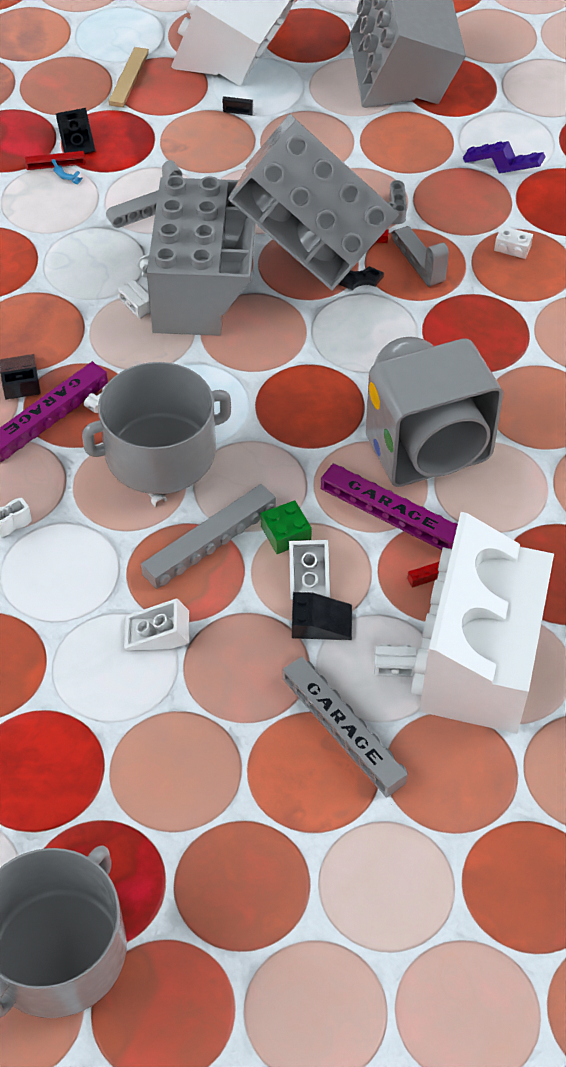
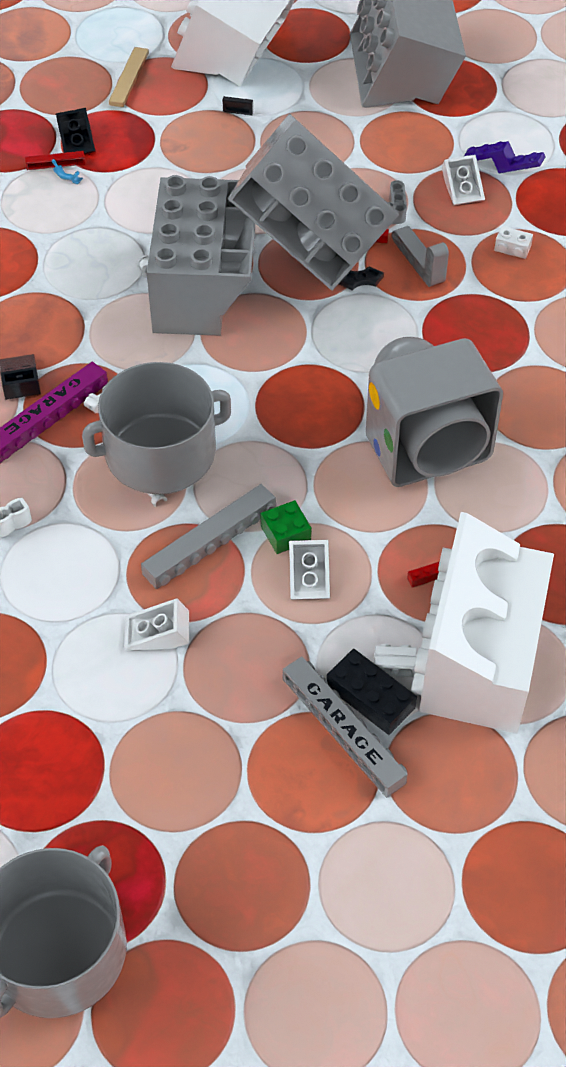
(135, 298): white brick -> none
(140, 207): light grey beam -> none
(320, 617): black slope -> none
(371, 691): none -> black brick
(389, 507): magenta brick -> none
(463, 180): none -> white slope

